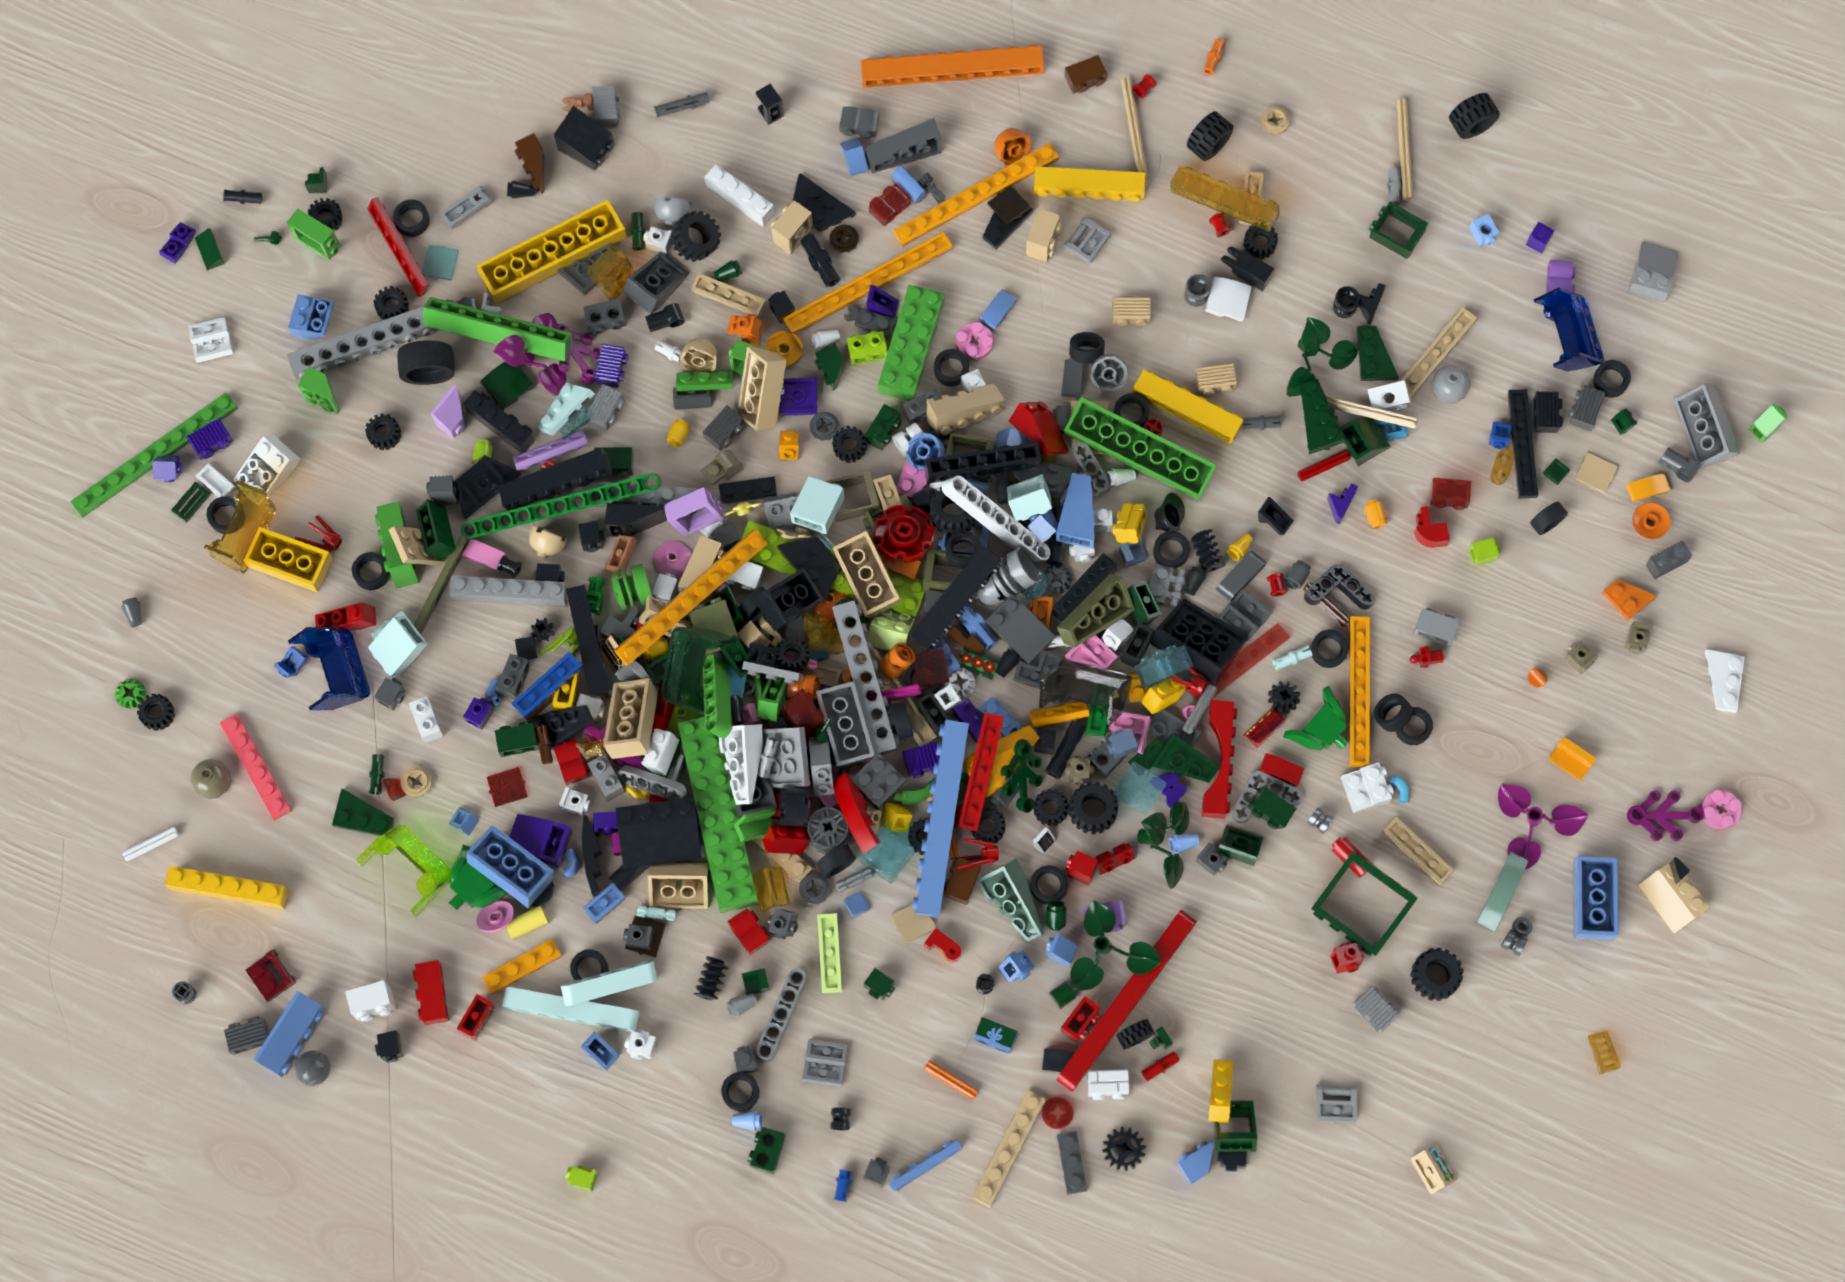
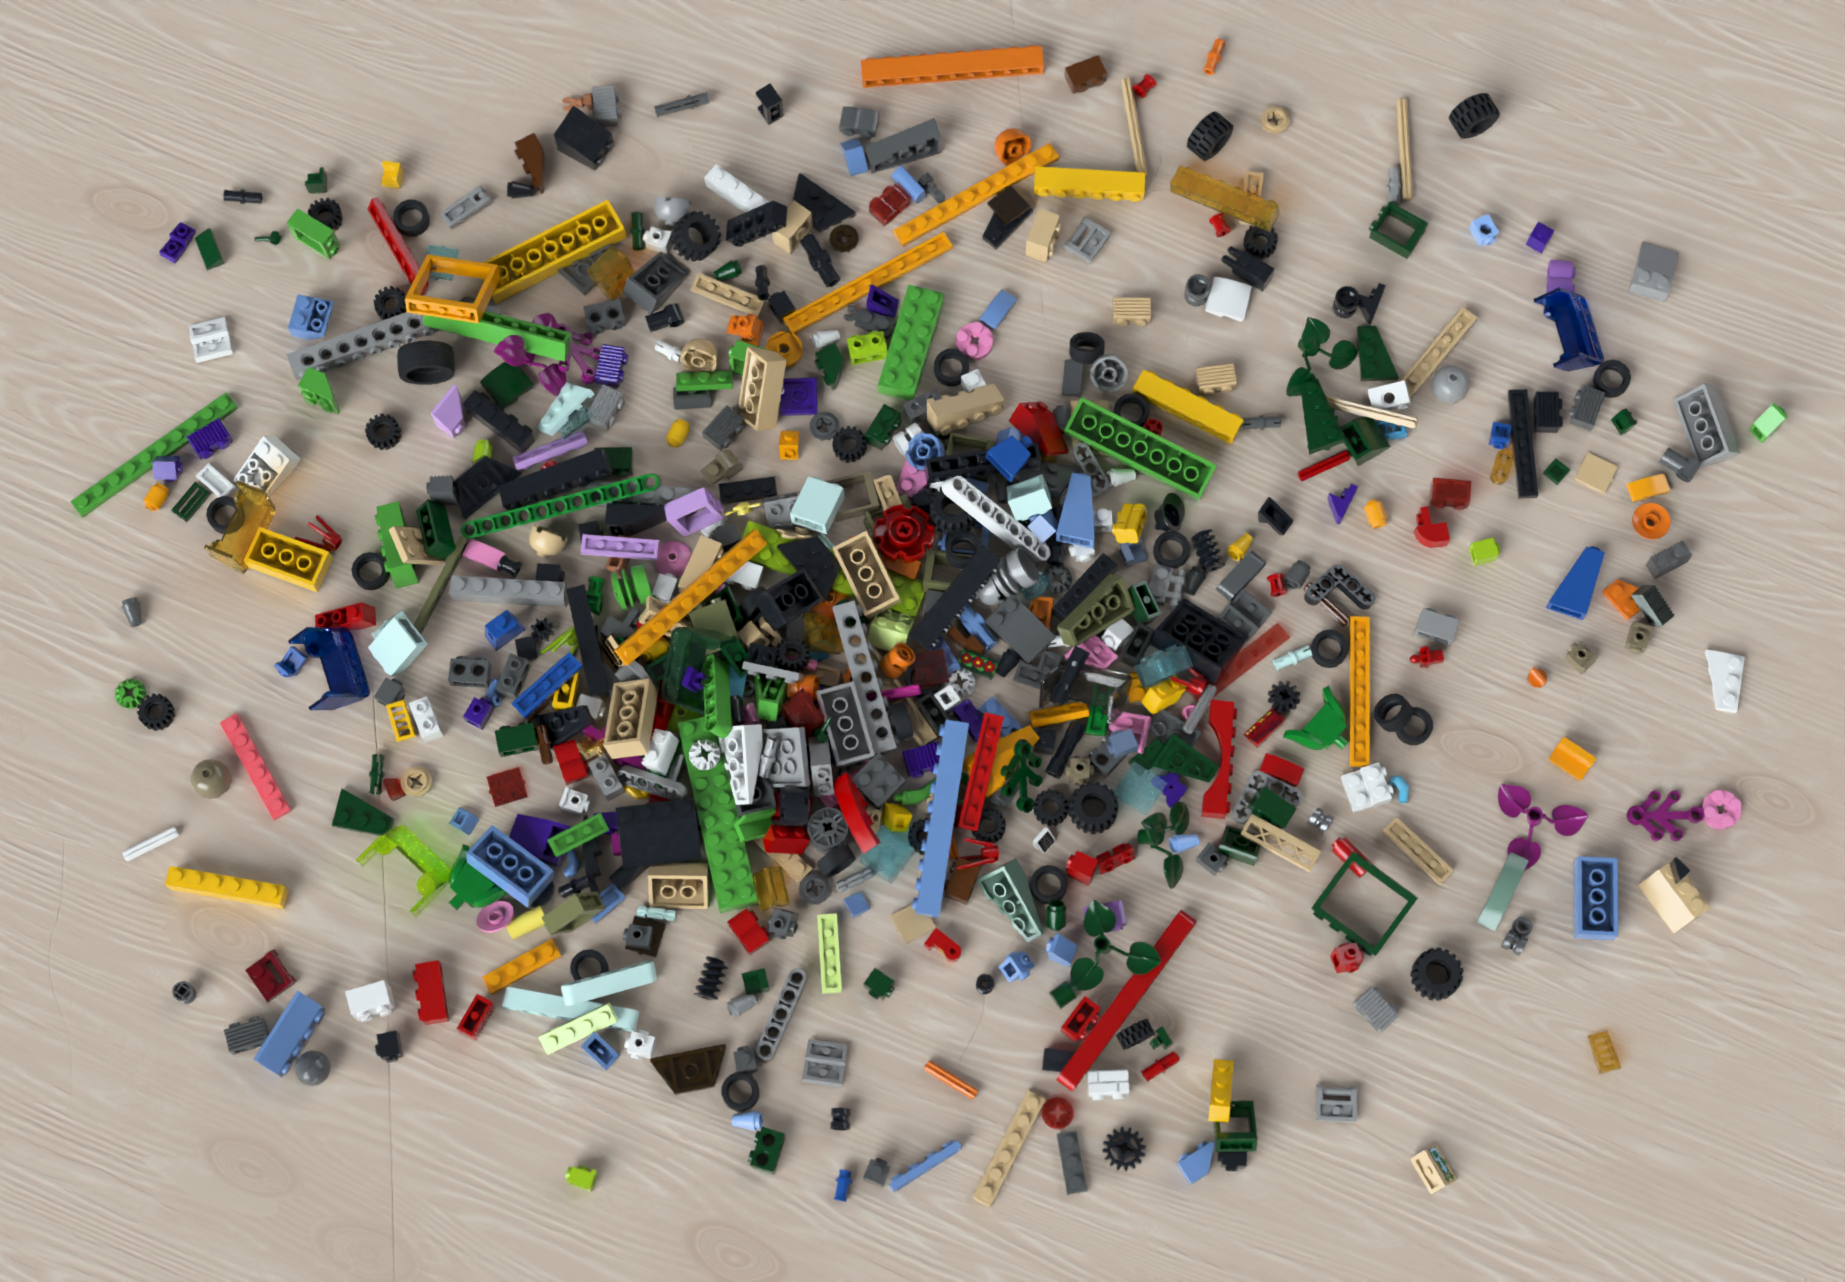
(156, 497): none -> light orange brick
(392, 174): none -> yellow panel
(412, 733): none -> yellow slope
(448, 308): none -> light orange window
(468, 677): none -> dark grey brick
(503, 629): none -> blue torso
(573, 913): none -> olive window
(575, 886): none -> black axle
(578, 835): none -> bright green plate
(578, 1028): none -> yellowish green plate
(619, 547): none -> lavender plate
(691, 1069): none -> dark brown wing
(692, 679): none -> dark purple tile
(700, 762): none -> white gear
(756, 223): none -> black brick
(762, 282): none -> black pin
(996, 1035): dark green piece -> none
(1010, 456): none -> blue torso
(1063, 686): none -> black axle
(1282, 839): none -> tan fence
(1548, 518): black tyre -> none
(1578, 586): none -> blue slope
(1652, 605): none -> pearl dark grey brick

